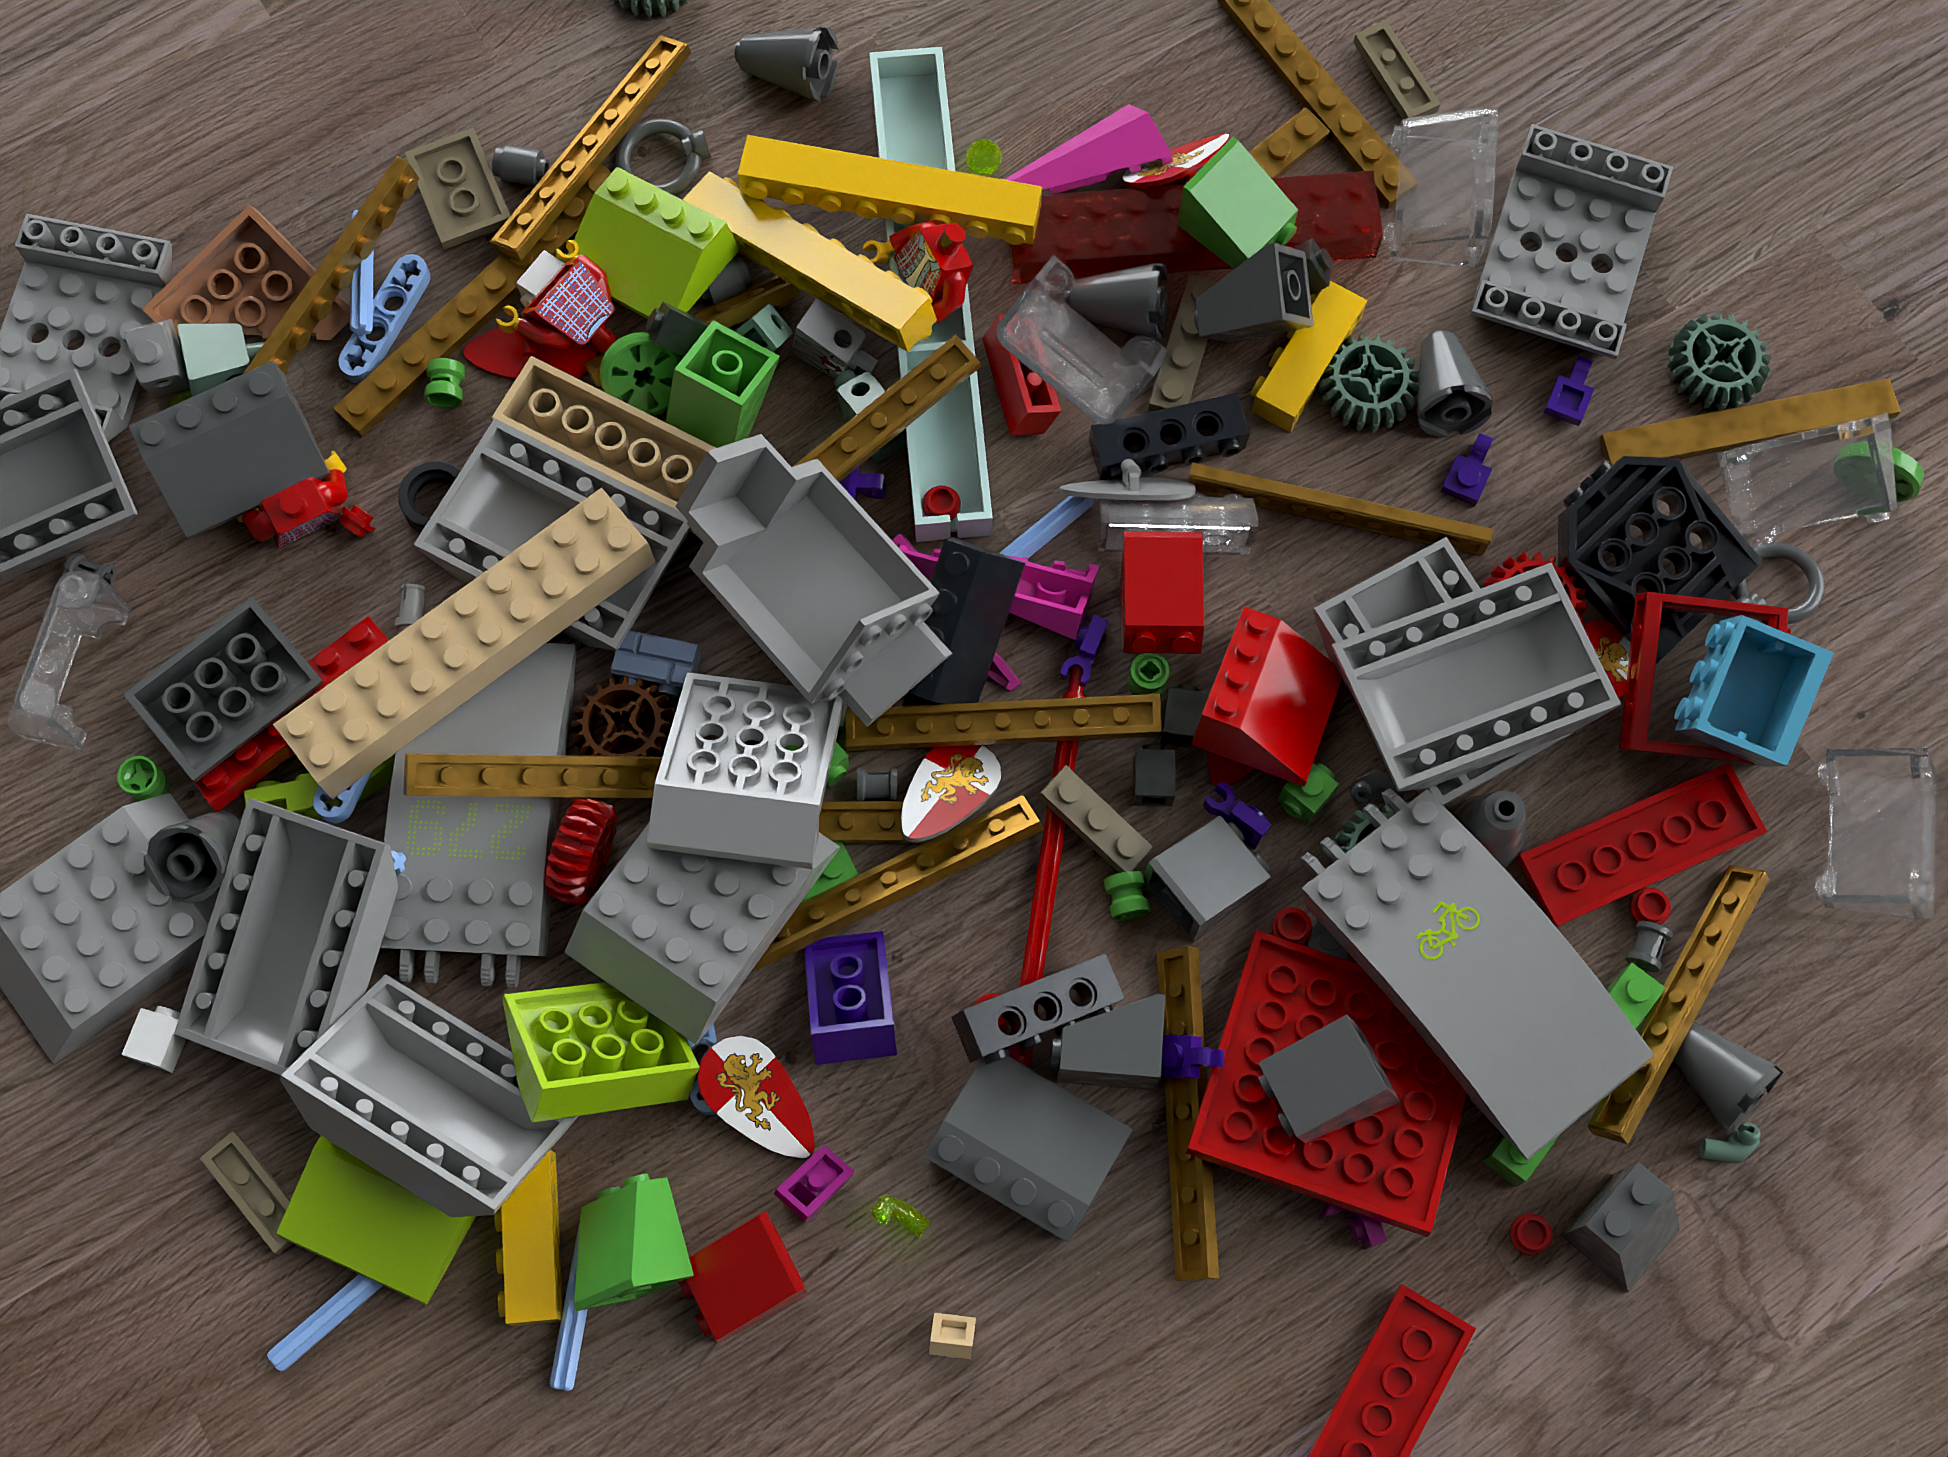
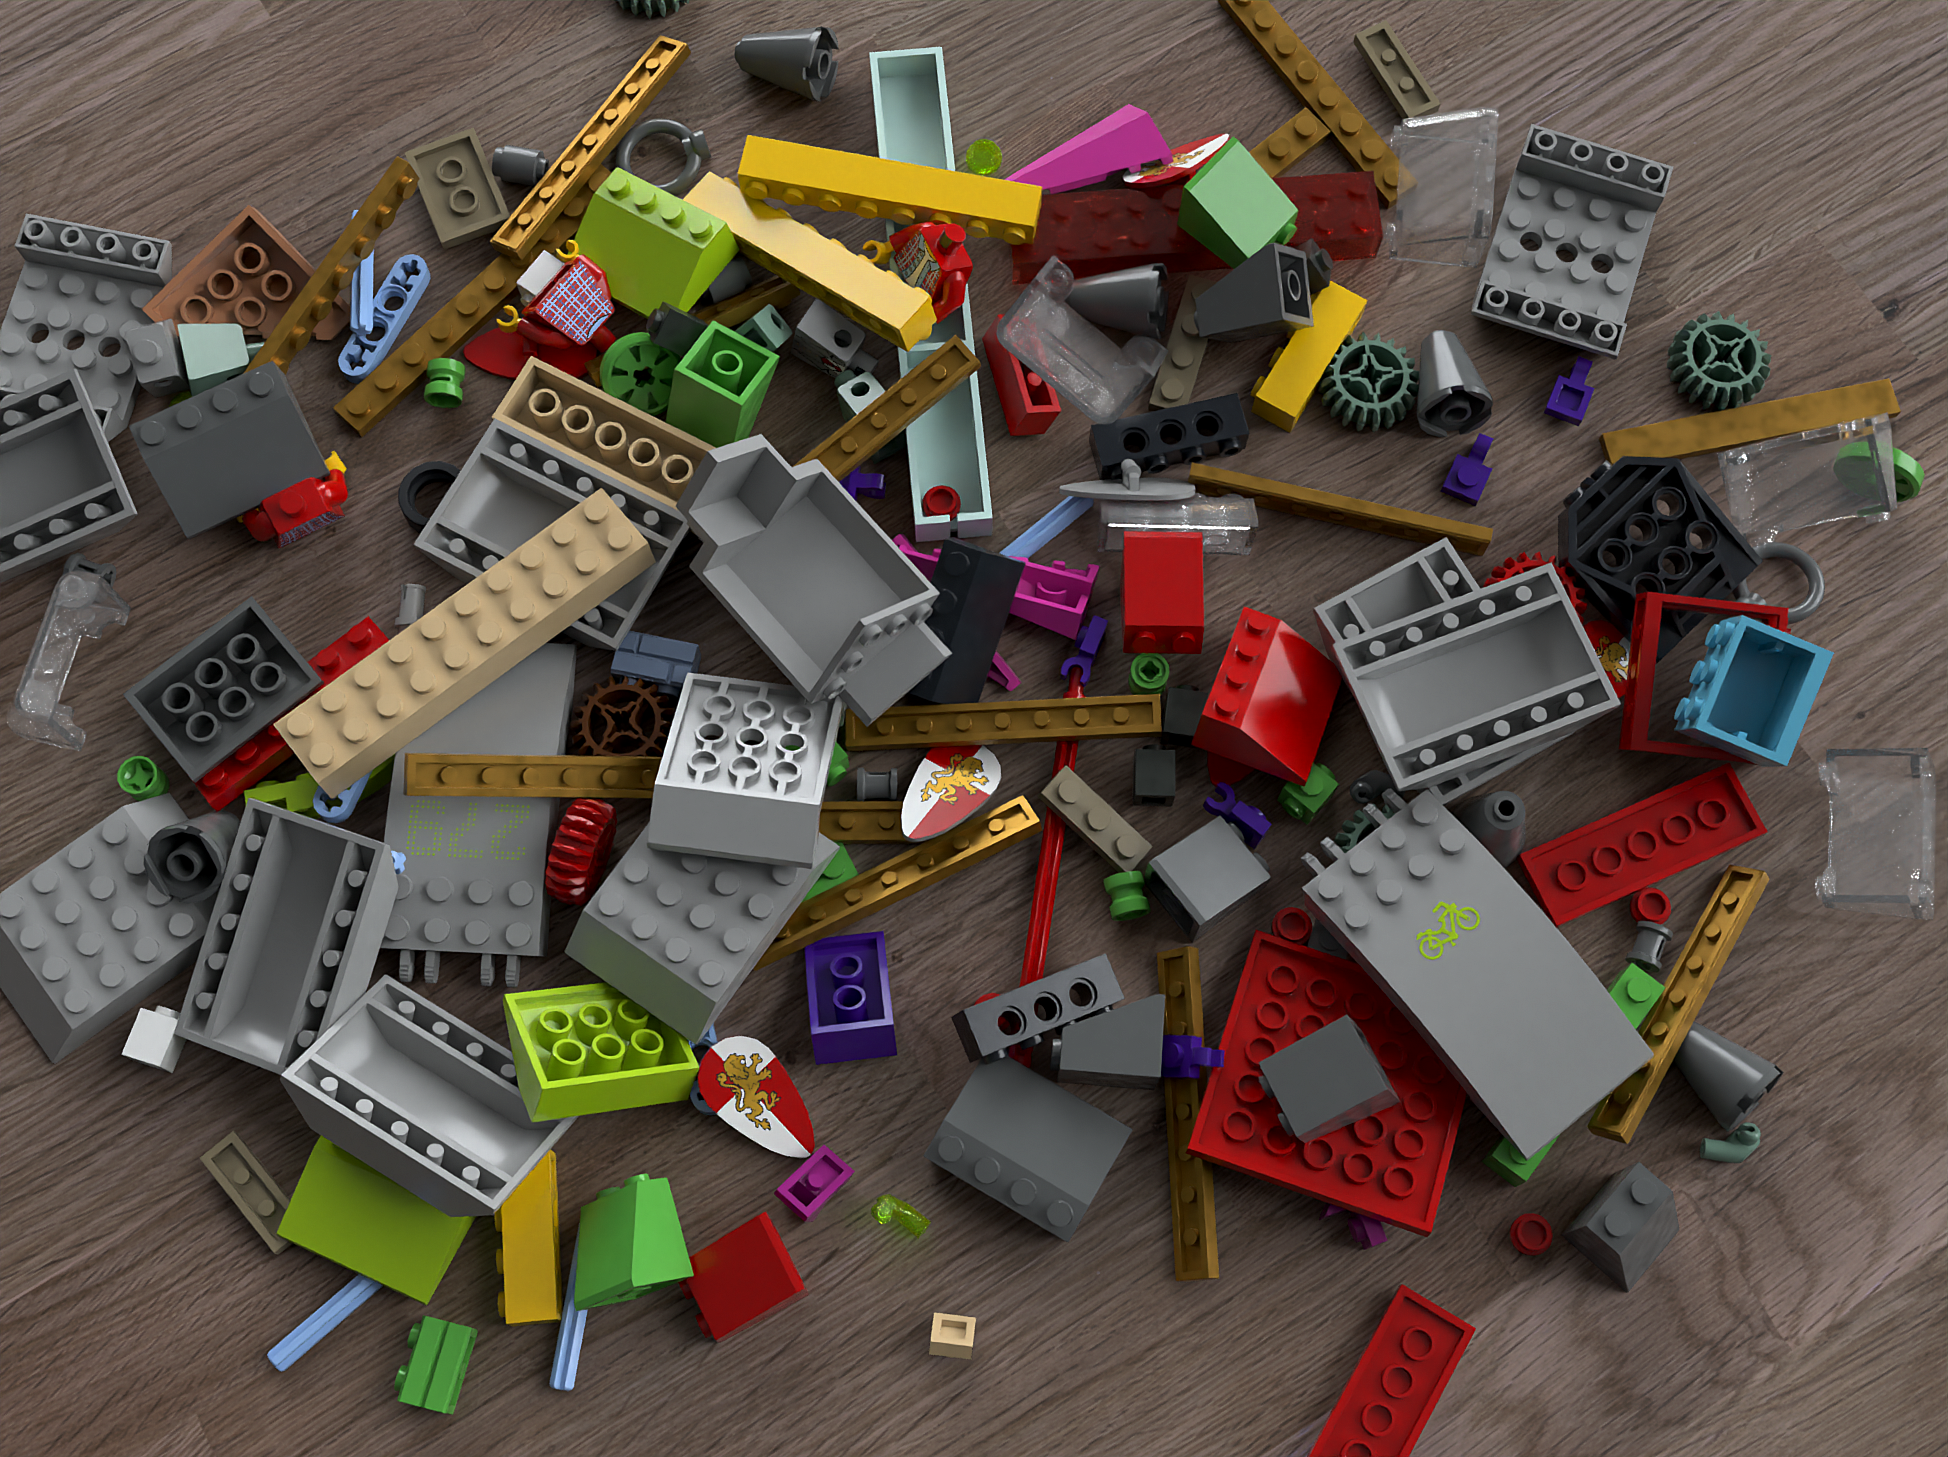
(357, 520): red plate -> none
(436, 1364): none -> bright green brick

